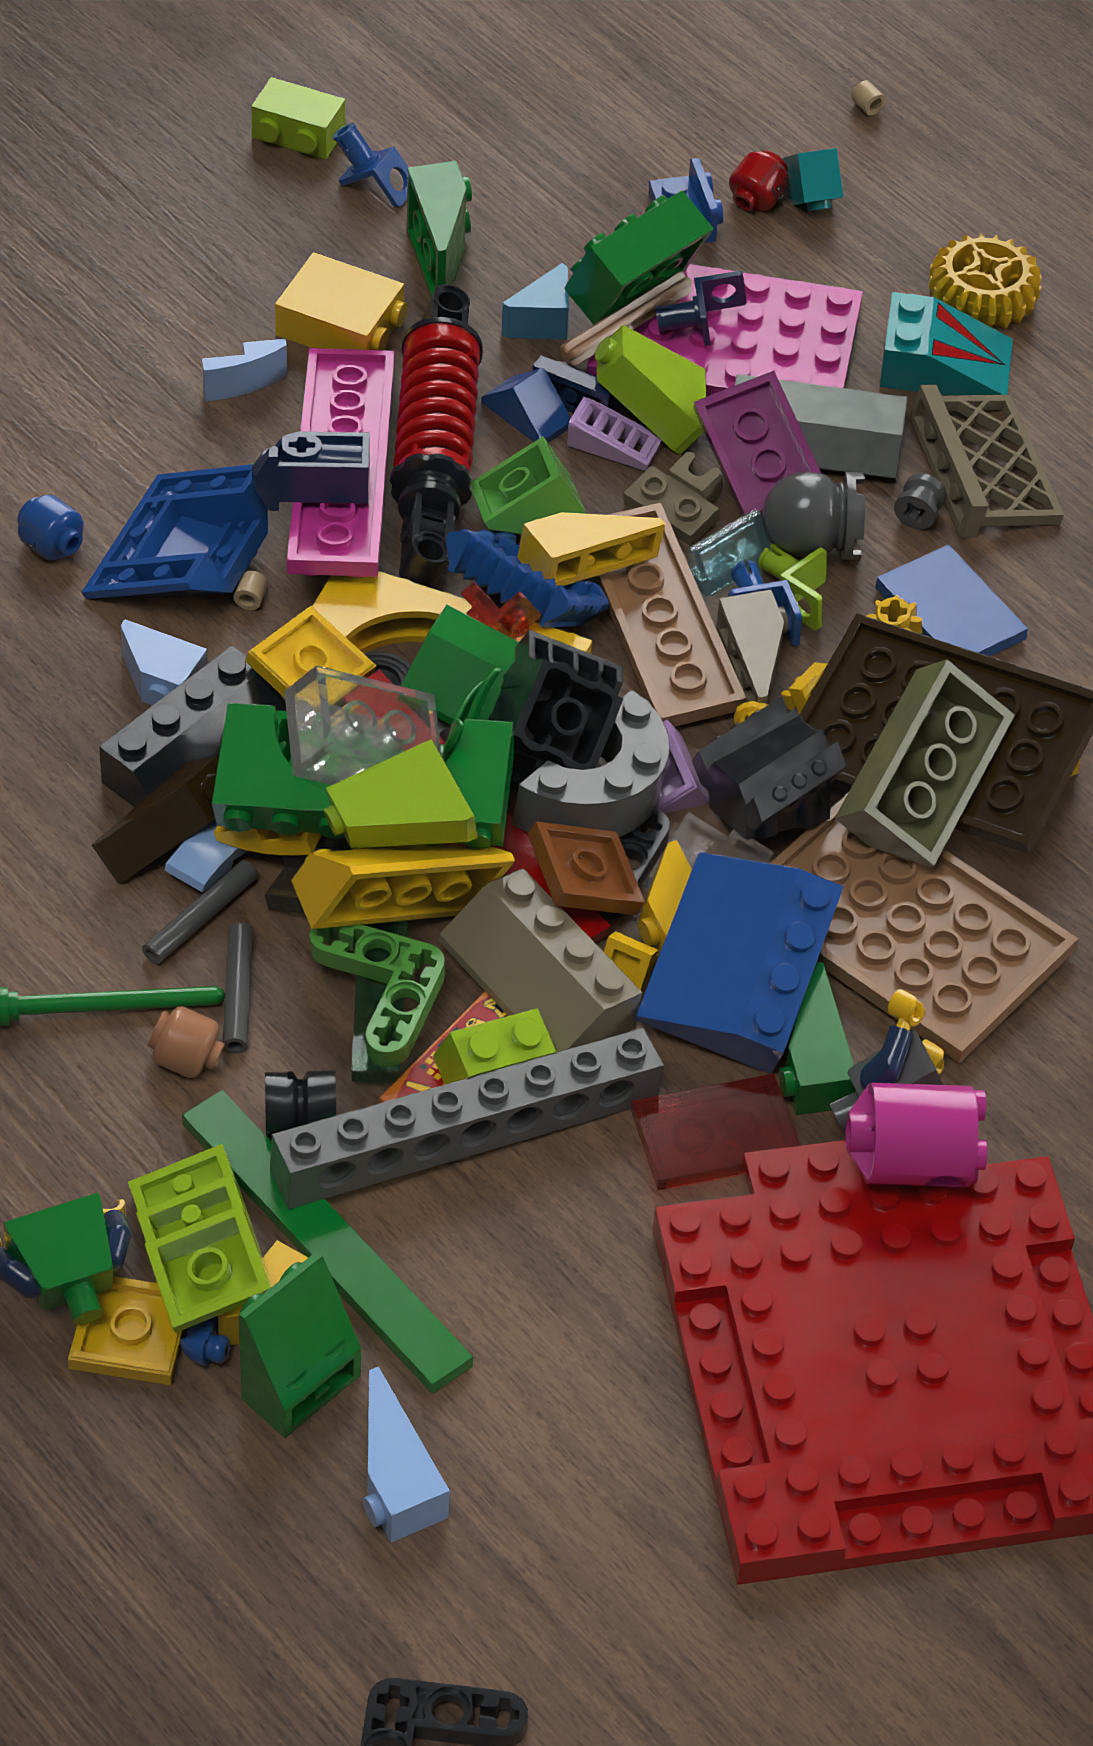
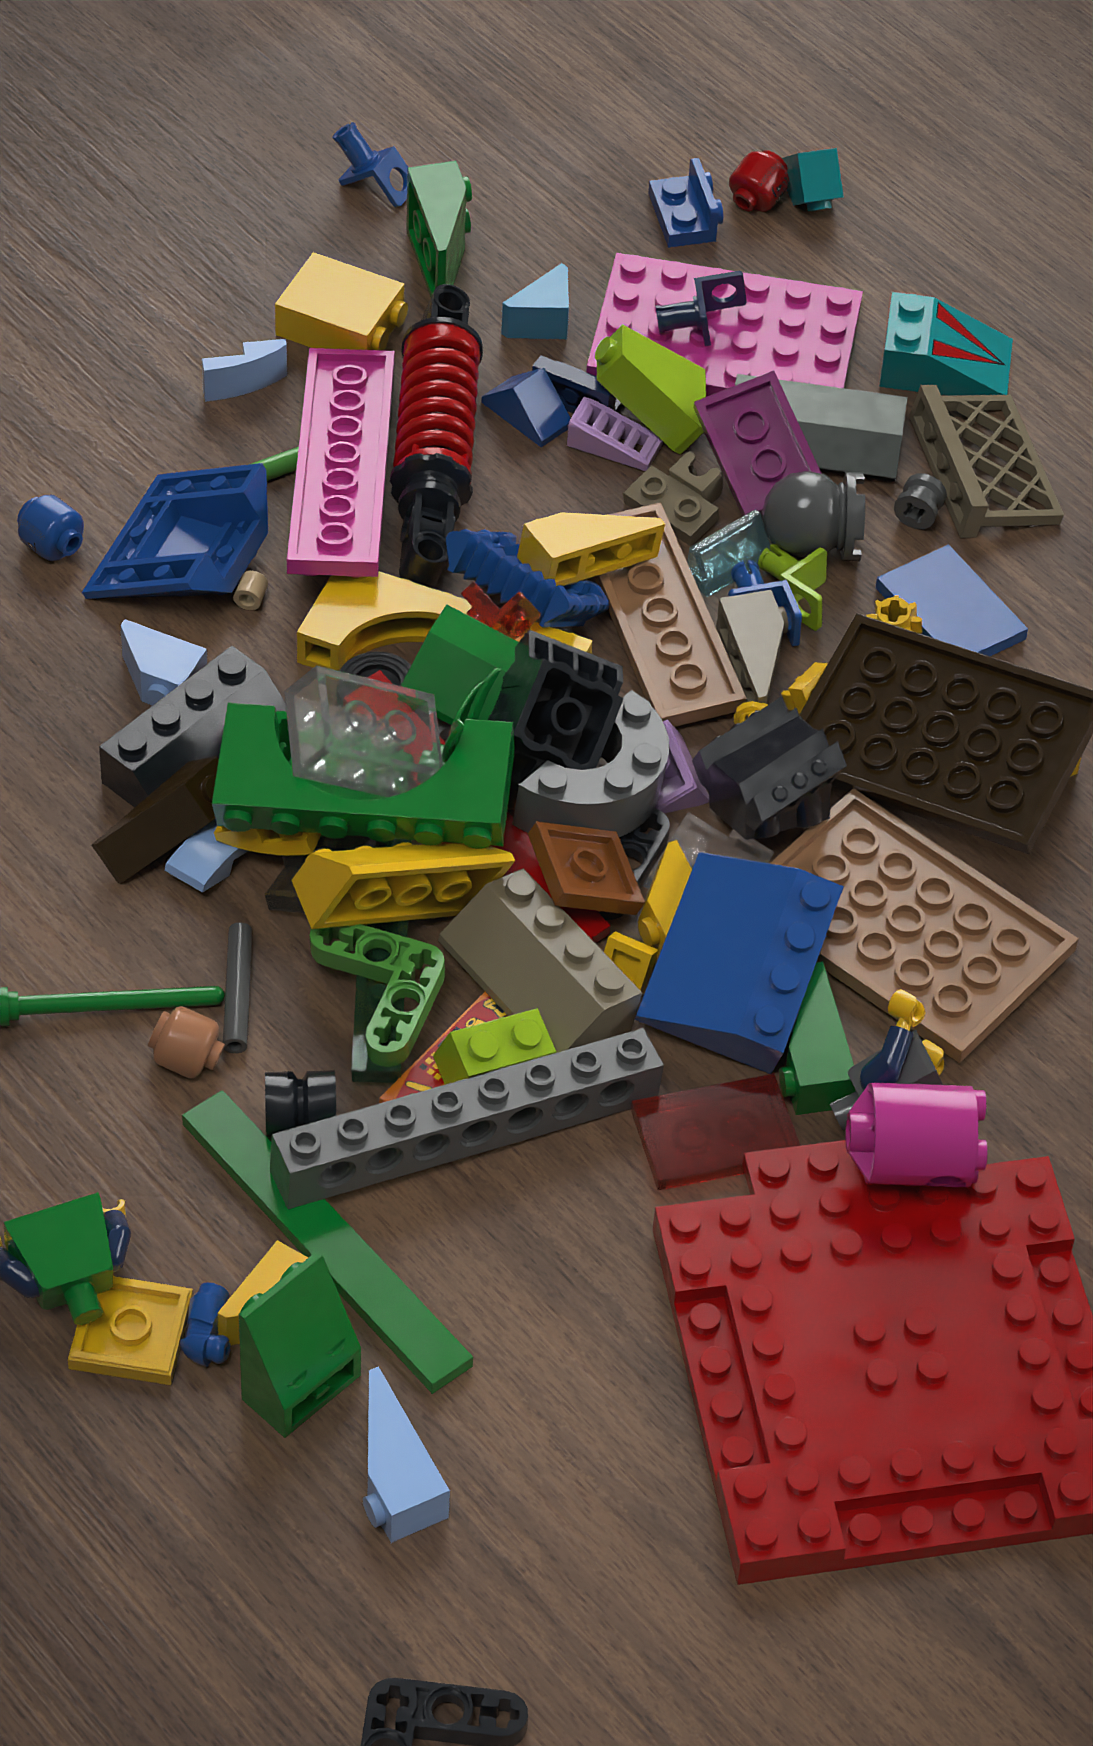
(199, 912): dark grey piece -> none
(199, 1237): lime slope -> none
(297, 117): lime brick -> none
(301, 646): yellow tile -> none
(314, 469): dark blue piece -> none
(401, 803): lime slope -> none
(525, 489): bright green slope -> none
(631, 315): medium nougat axle -> none
(637, 255): green brick -> none
(868, 97): tan piece -> none
(925, 764): olive slope -> none
(986, 279): yellow gear -> none

